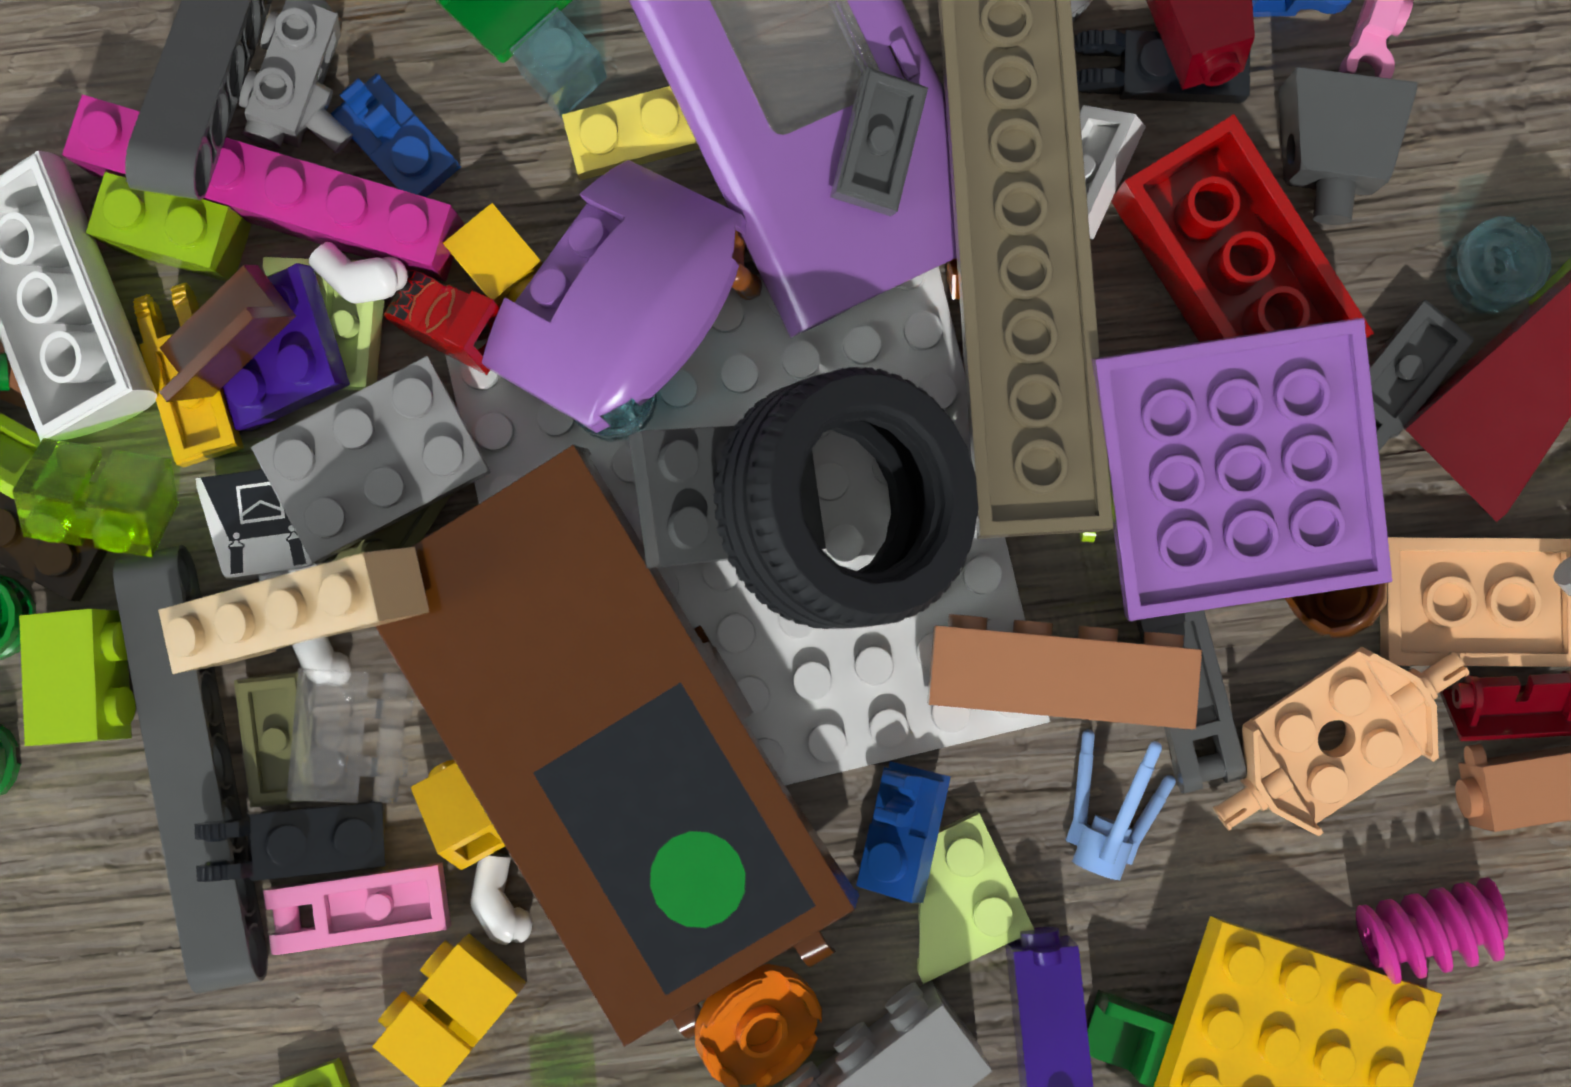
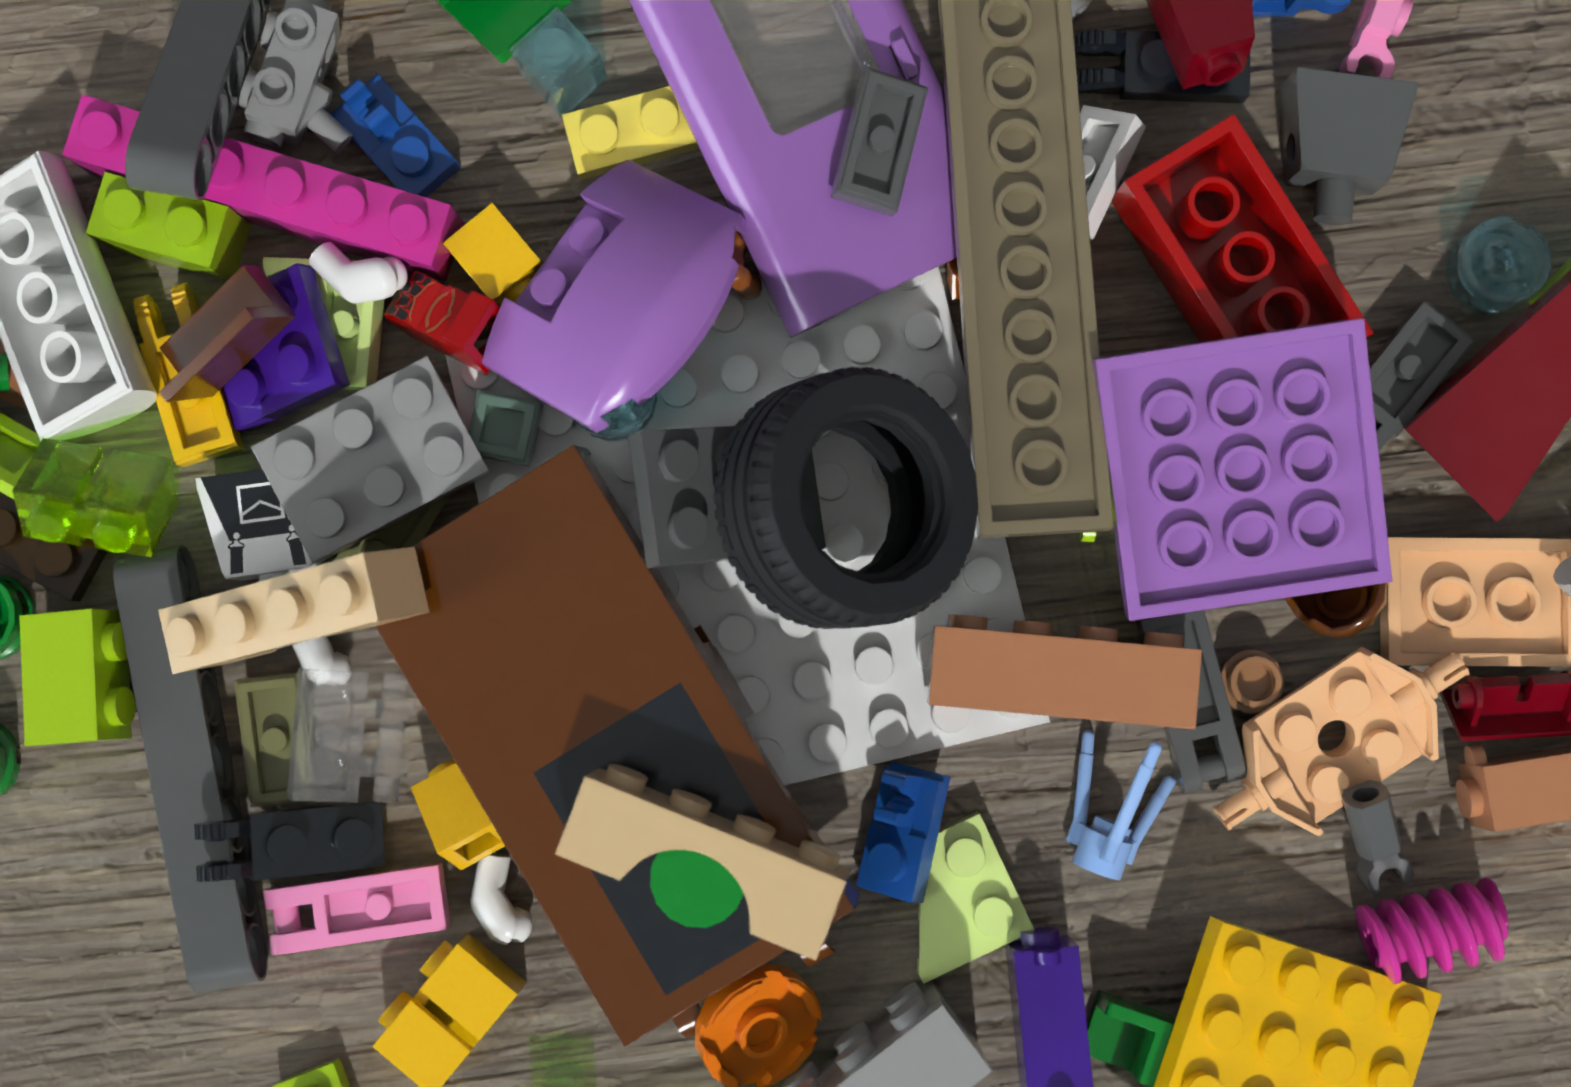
(505, 427): none -> sand green tile
(786, 887): none -> tan arch
(1252, 681): none -> medium nougat plate
(1375, 834): none -> dark grey bar

